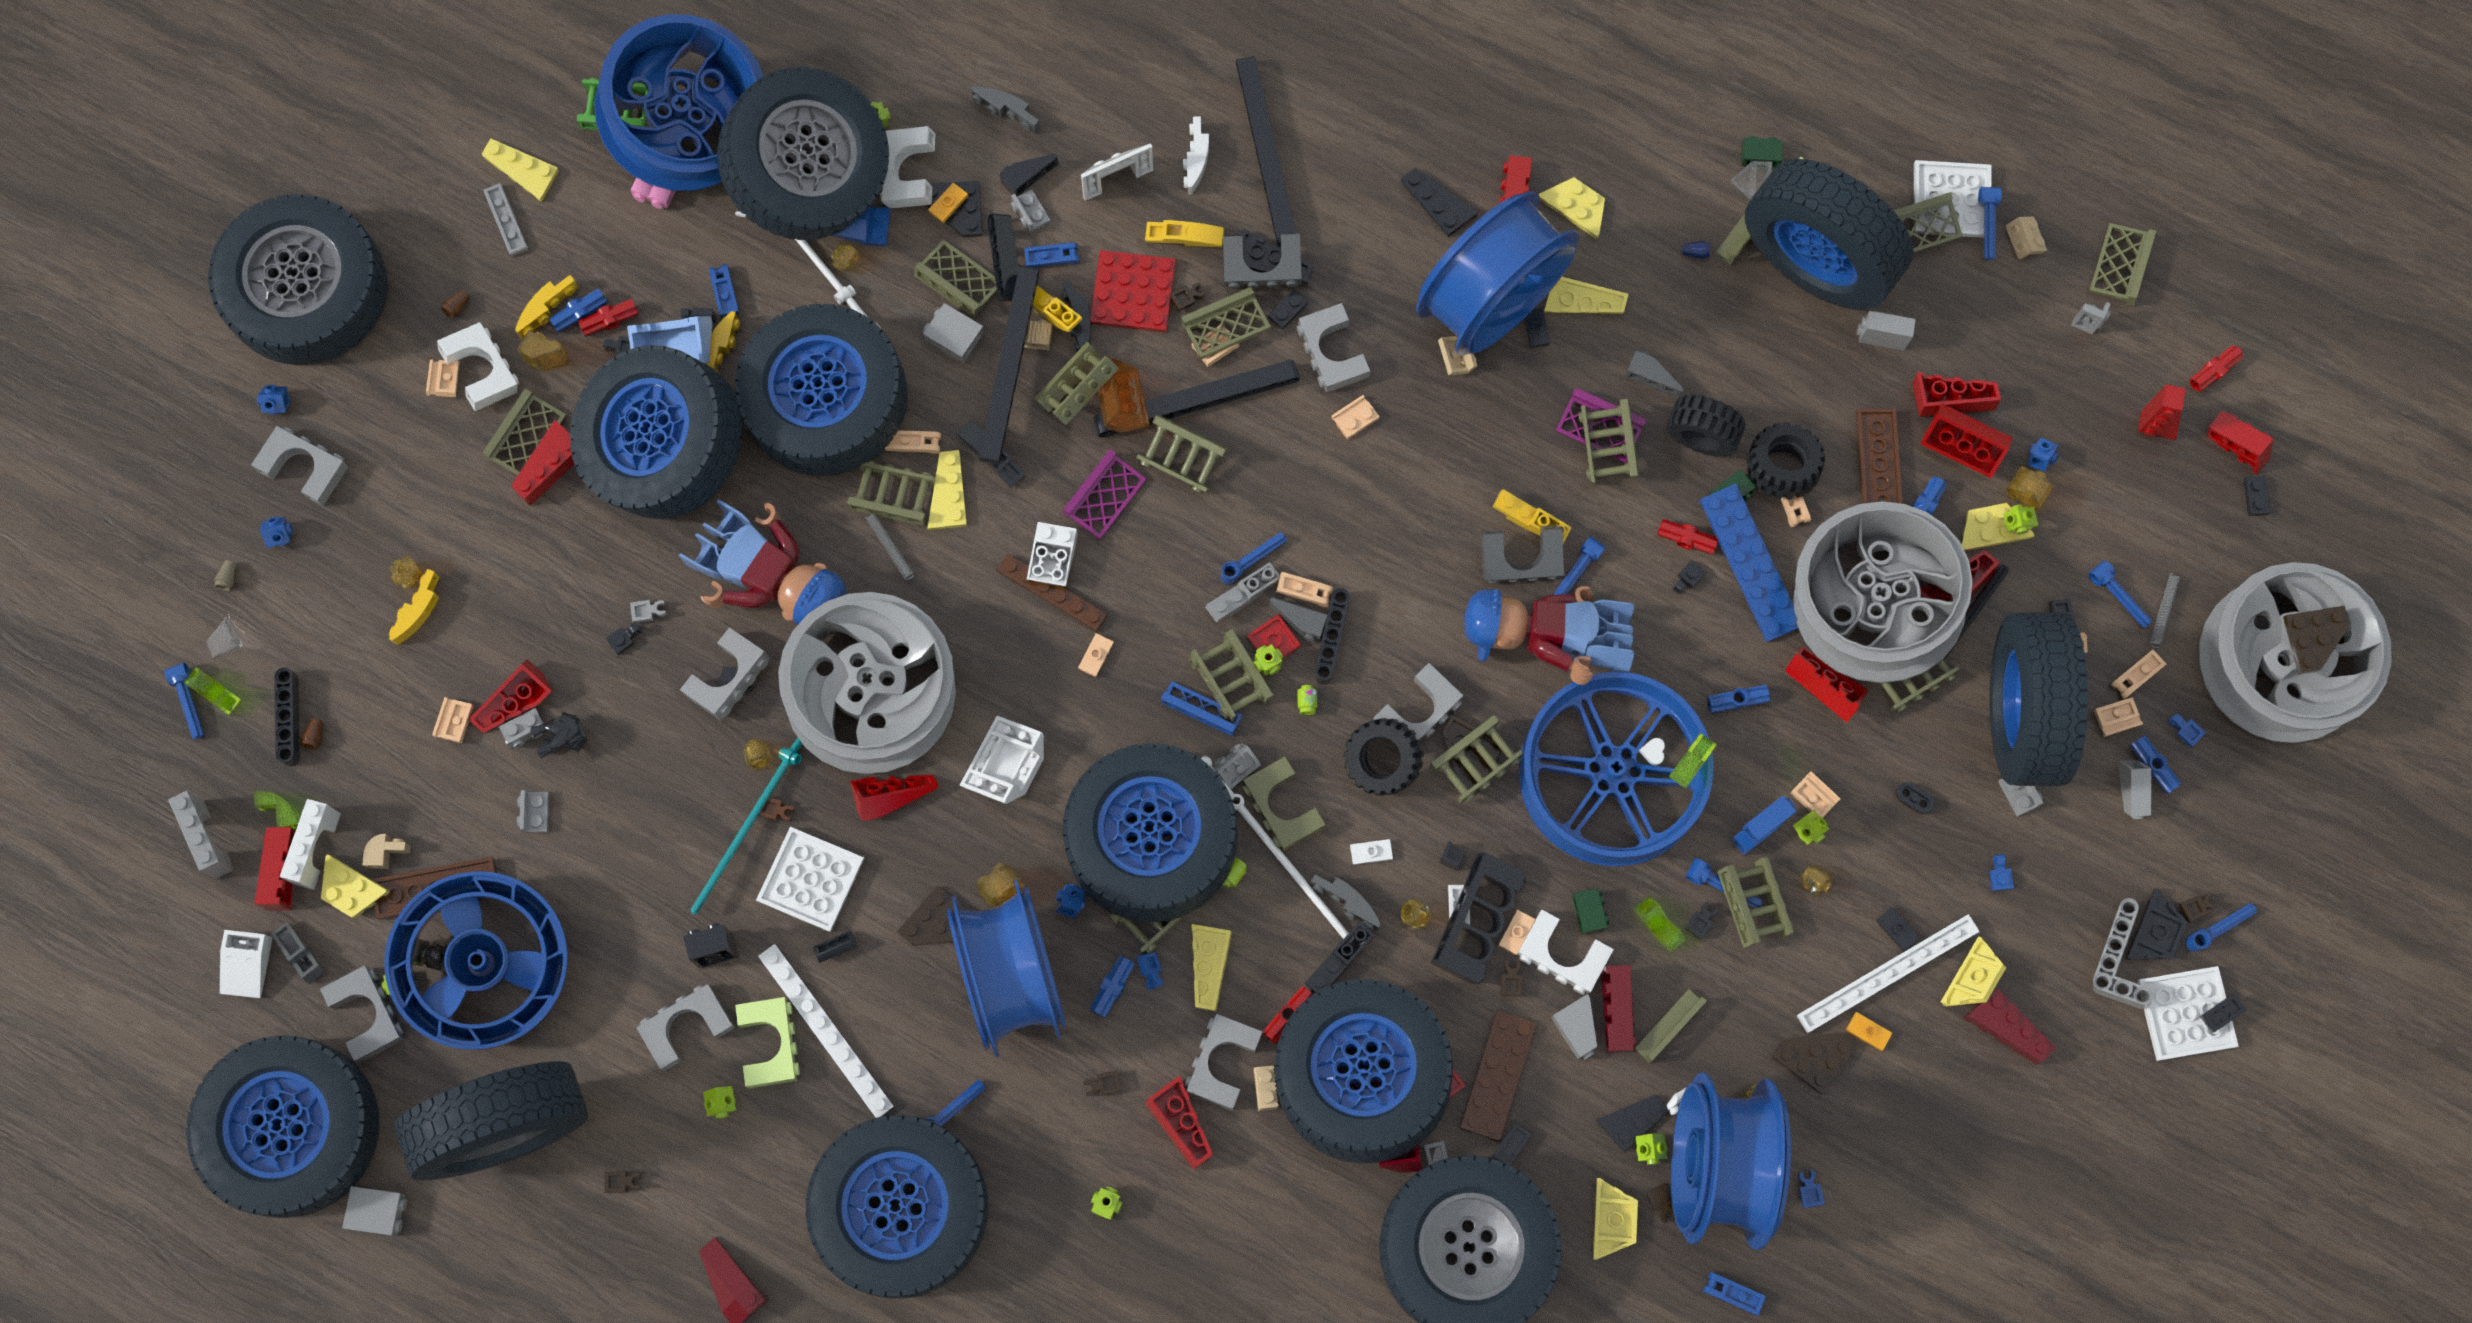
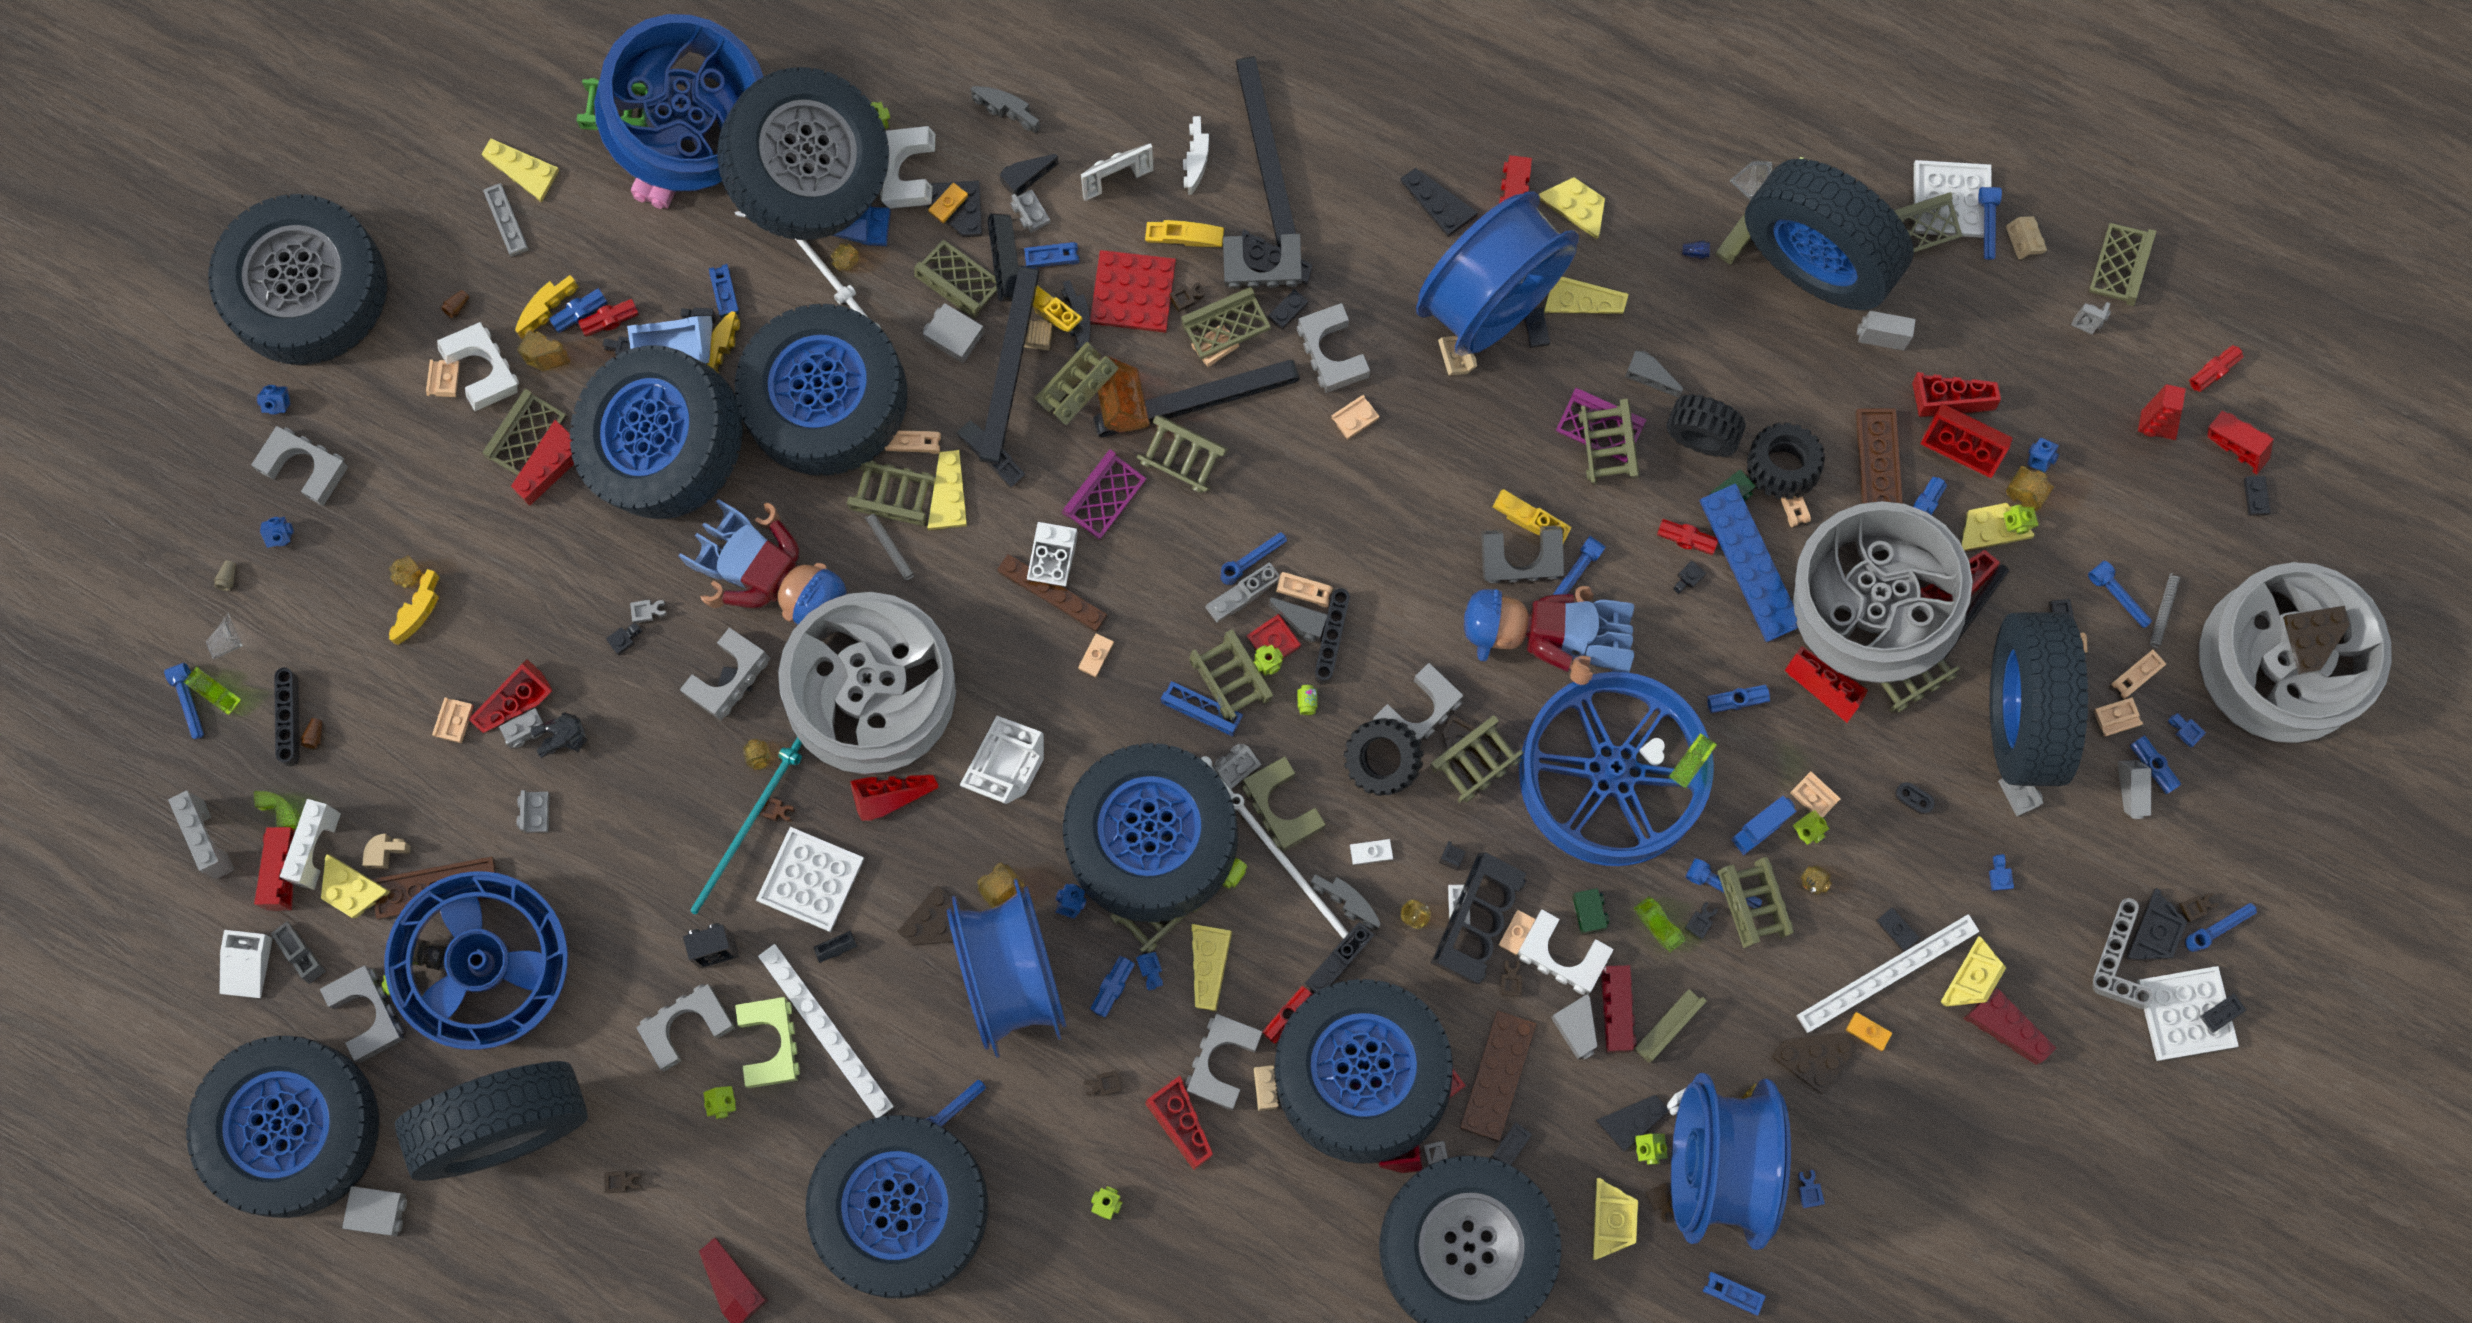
(1761, 150): dark green brick -> none

